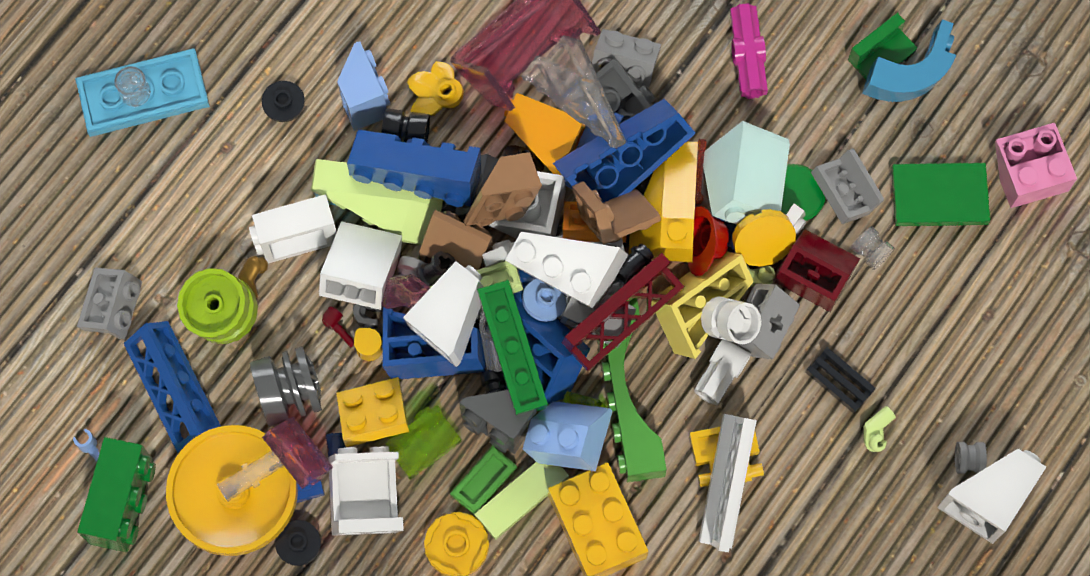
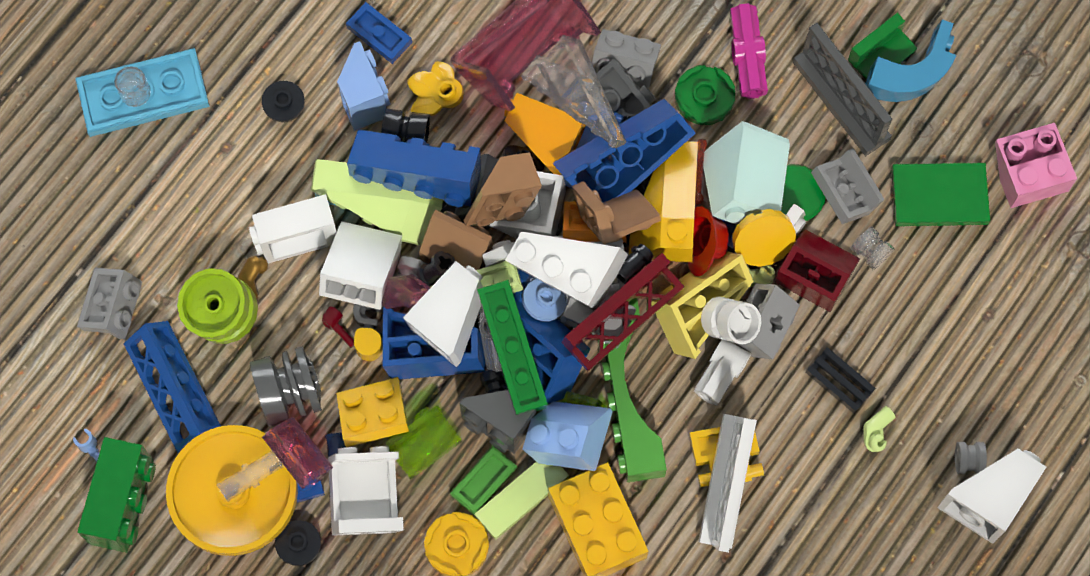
(379, 32): none -> blue plate
(704, 95): none -> green tile
(843, 91): none -> dark grey fence

